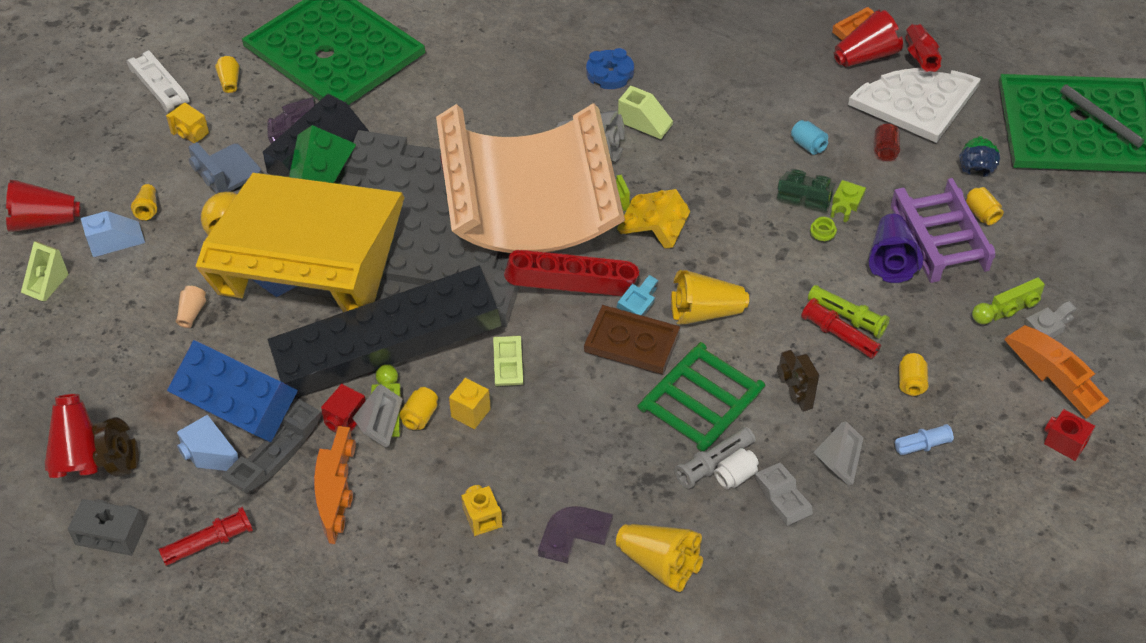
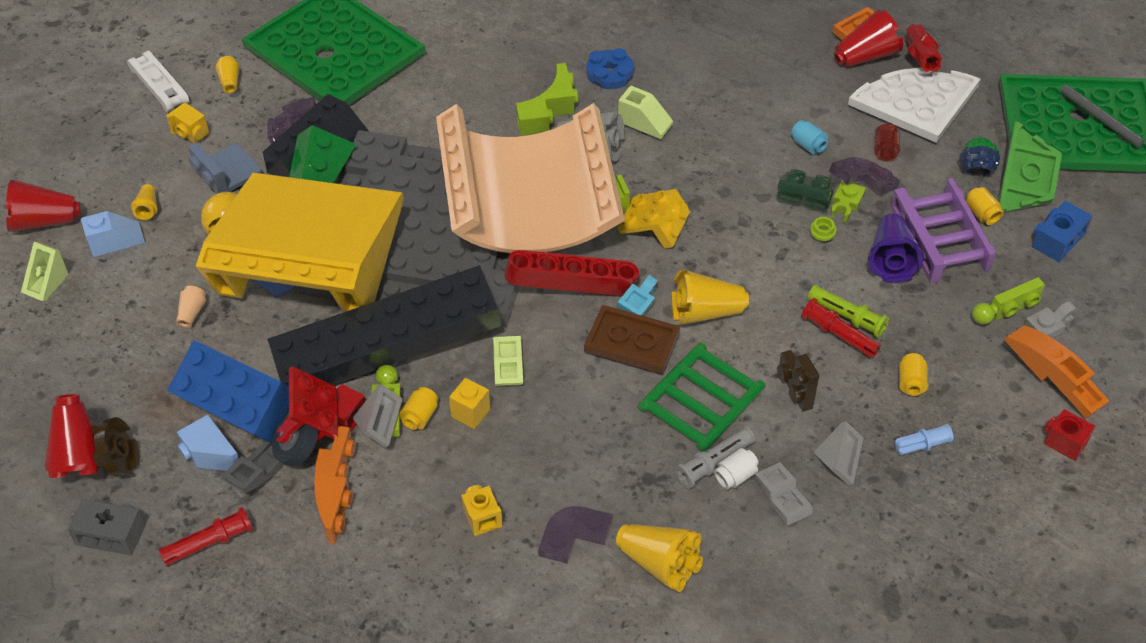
(309, 418): none -> red plate
(557, 100): none -> lime arch
(858, 169): none -> clear purple plate
(1029, 172): none -> bright green wing
(1061, 230): none -> blue brick

